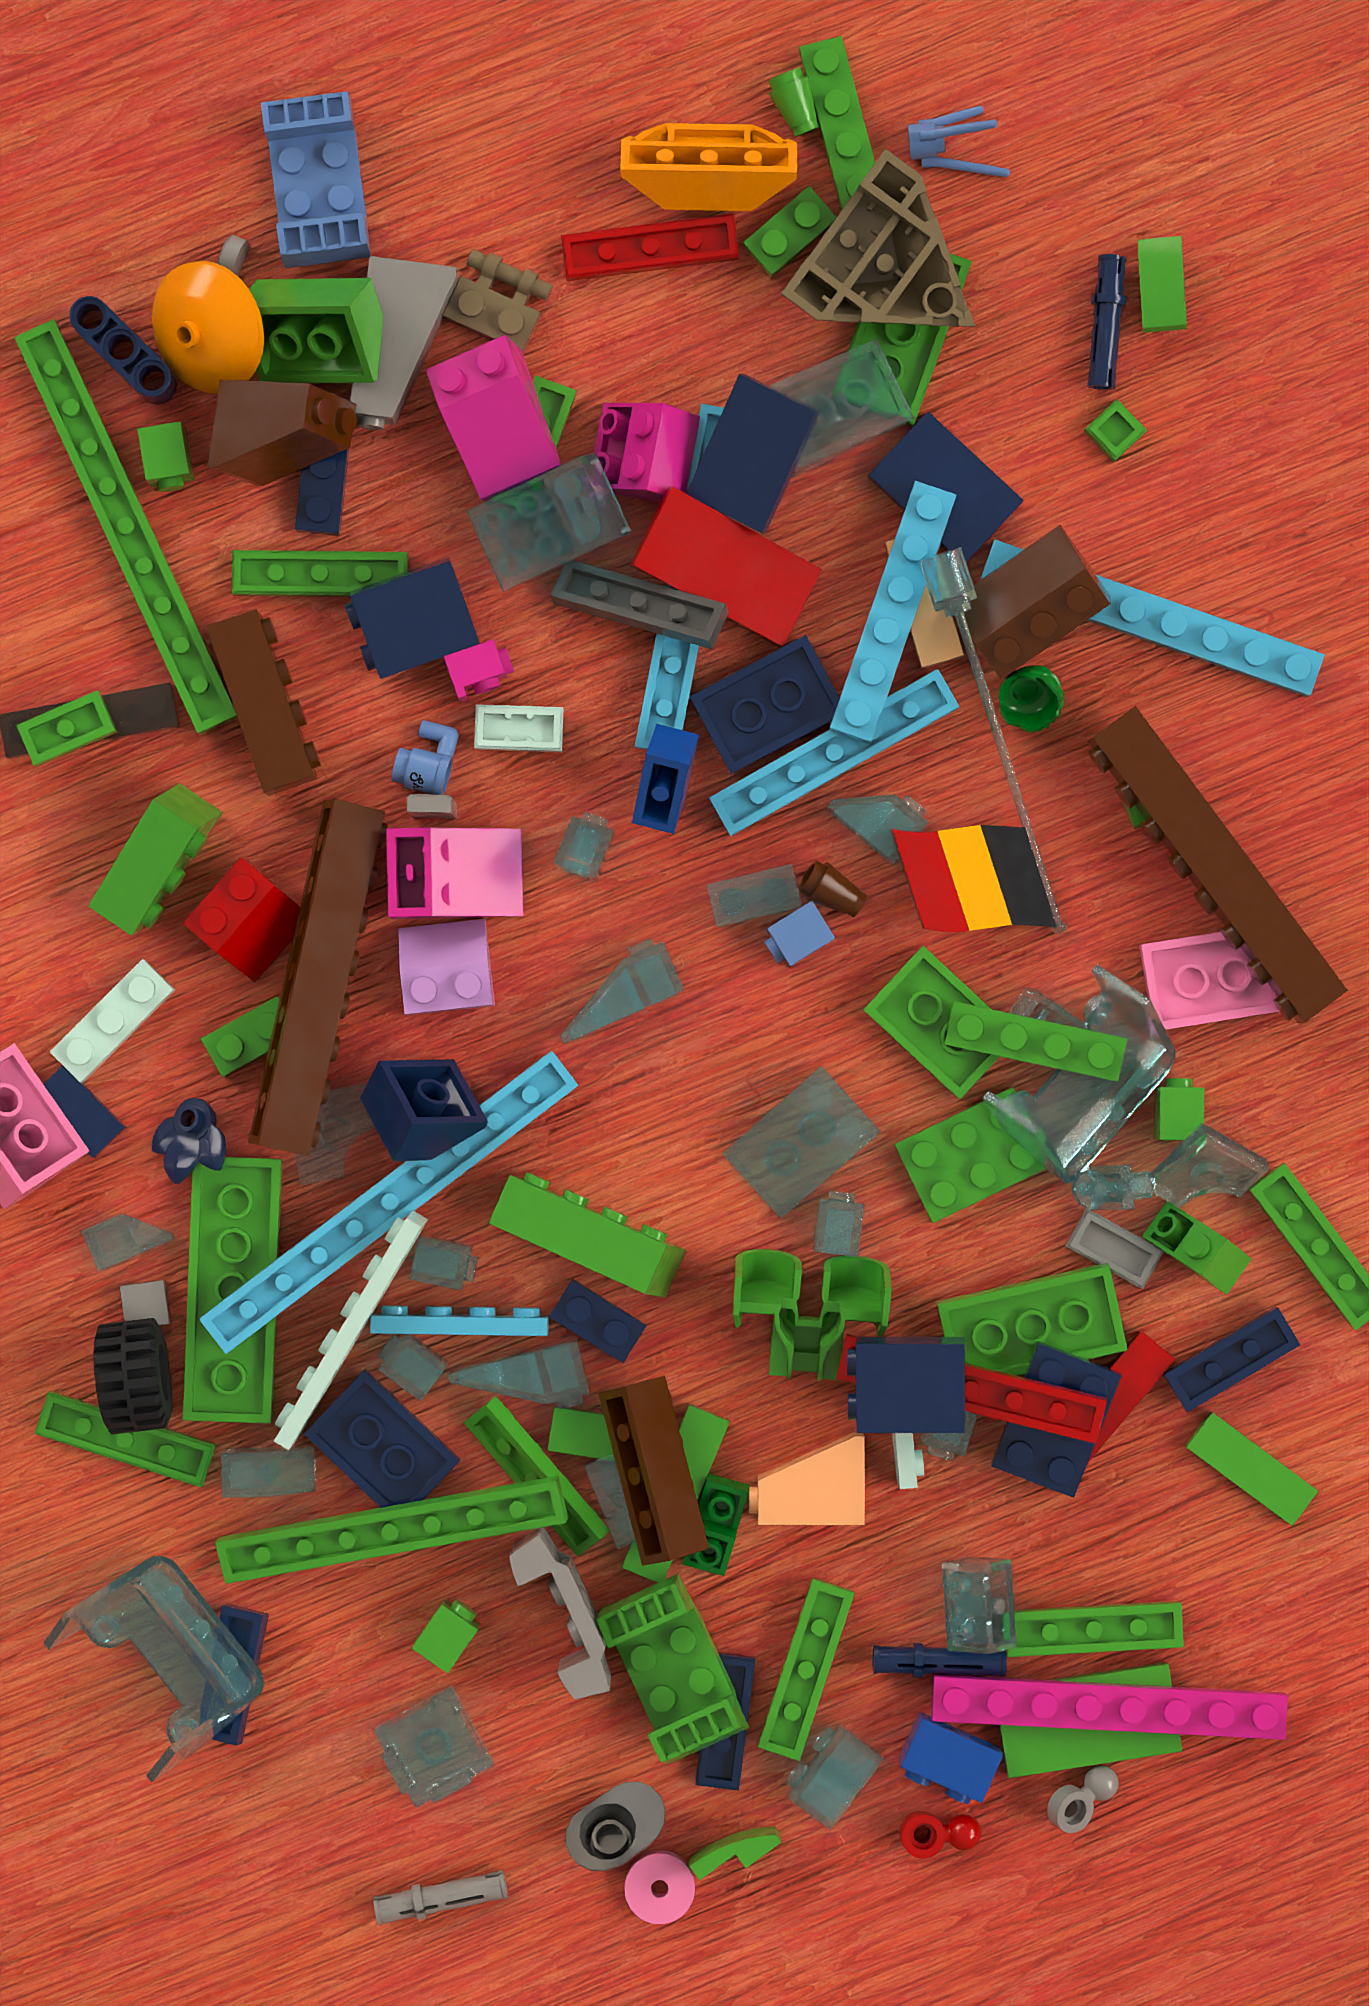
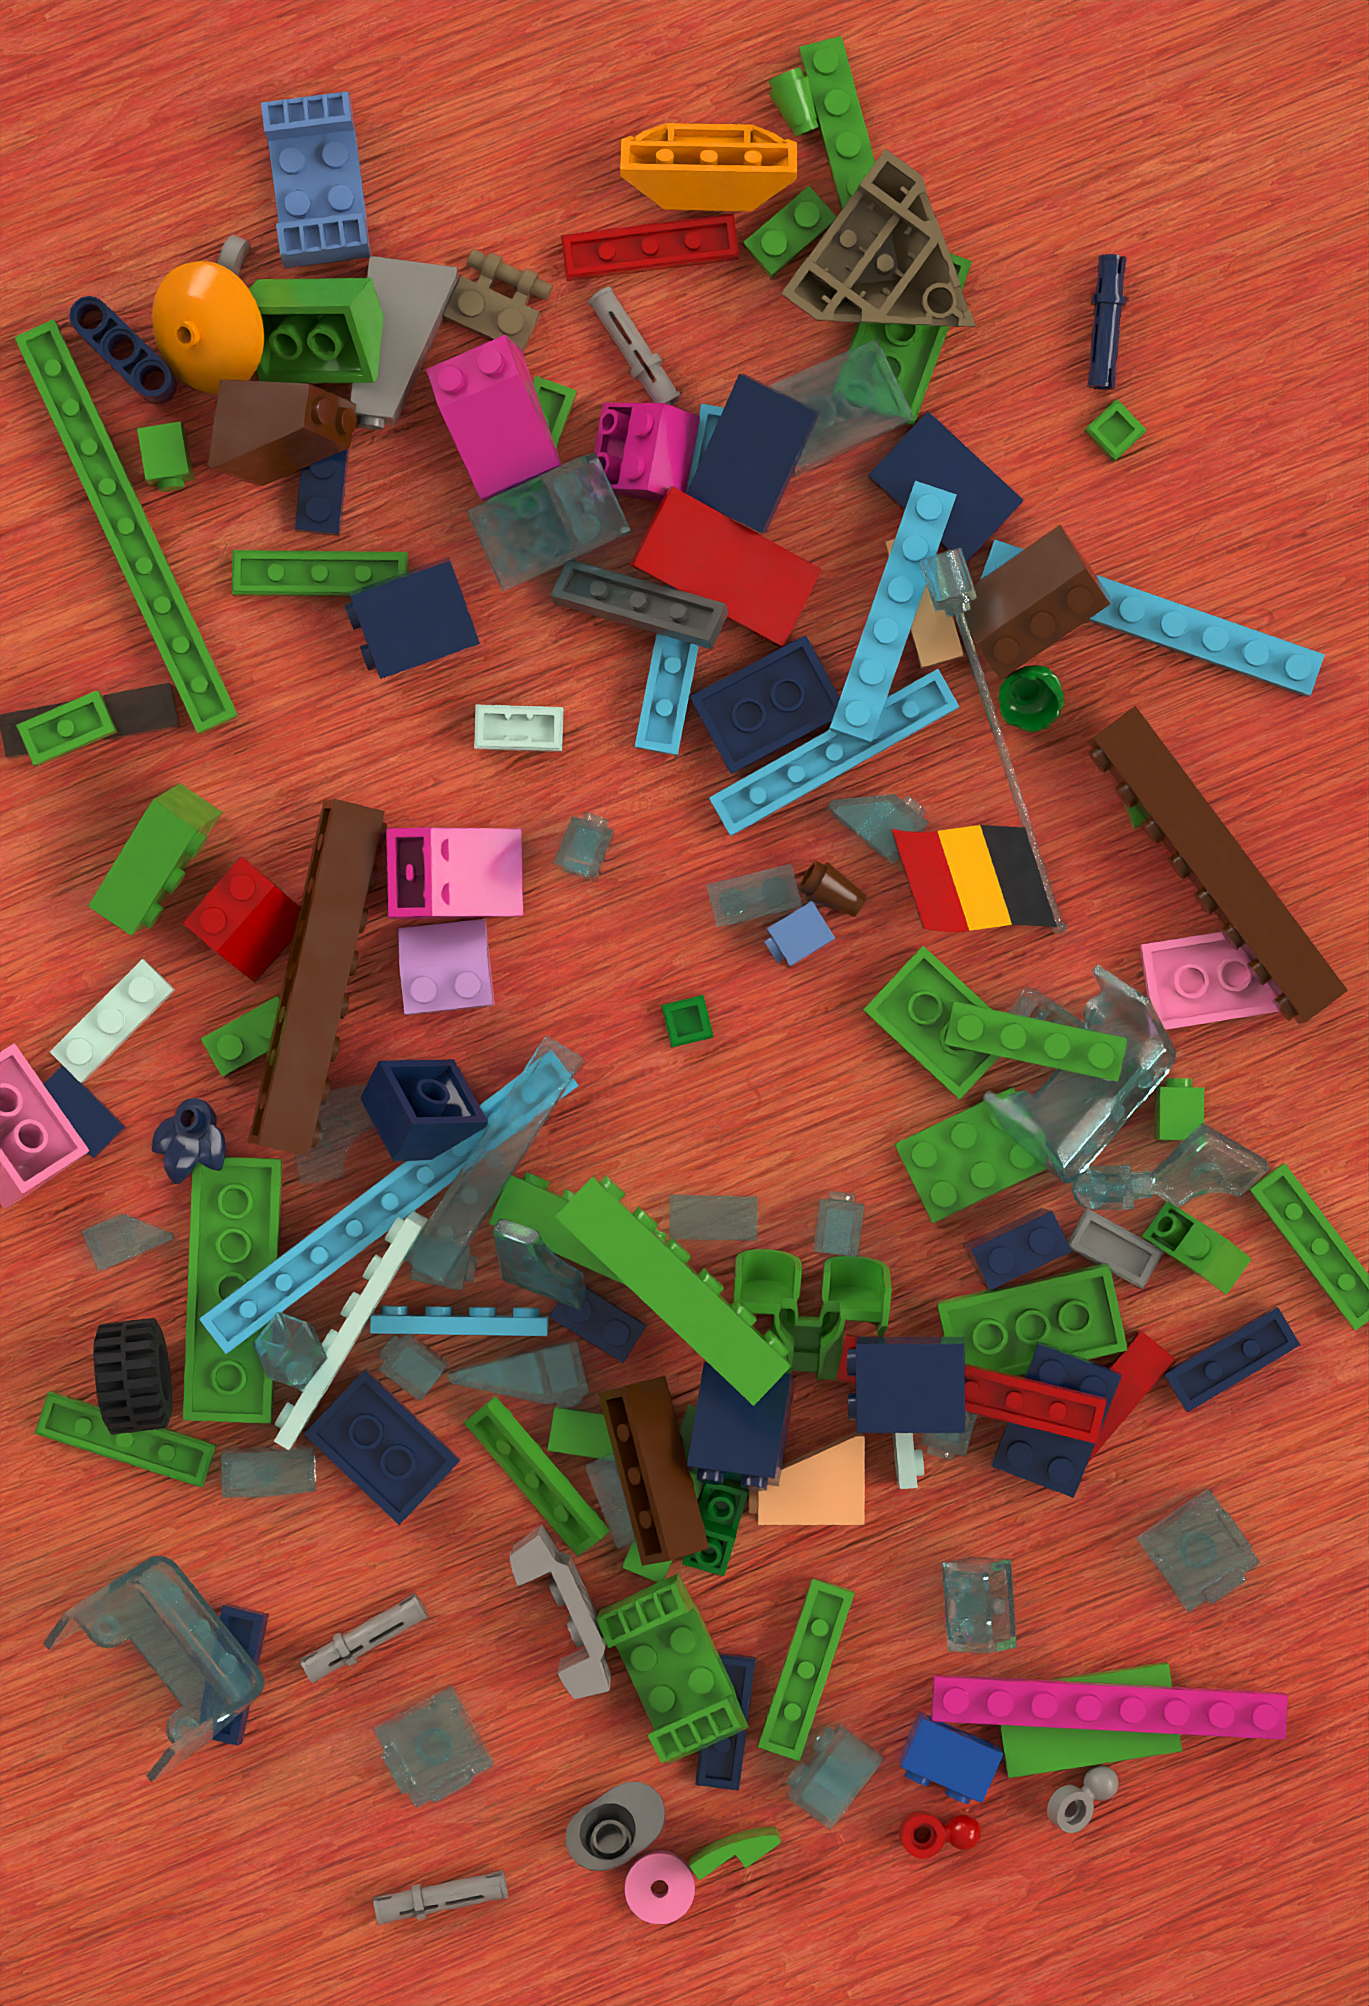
(146, 1301): light grey tile -> none
(263, 703): reddish brown brick -> none
(290, 1351): none -> clear light blue brick
(356, 1642): none -> light grey pin
(392, 1529): bright green plate -> none
(424, 769): medium blue piece -> none
(431, 806): light grey tile -> none
(447, 1634): bright green brick -> none
(478, 668): dark pink brick -> none
(494, 1159): none -> clear light blue tile
(533, 1266): none -> clear light blue tile
(606, 306): none -> light grey pin
(633, 986): clear light blue slope -> none
(665, 778): blue brick -> none
(674, 1289): none -> bright green brick
(687, 1021): none -> green tile
(713, 1217): none -> clear light blue tile
(735, 1437): none -> dark blue brick
(801, 1142): clear light blue slope -> none
(928, 136): medium blue plant -> none
(934, 1660): dark blue pin -> none
(1017, 1248): none -> dark blue brick
(1098, 1628): bright green plate -> none
(1162, 284): bright green slope -> none
(1199, 1551): none -> clear light blue panel
(1251, 1468): bright green tile -> none

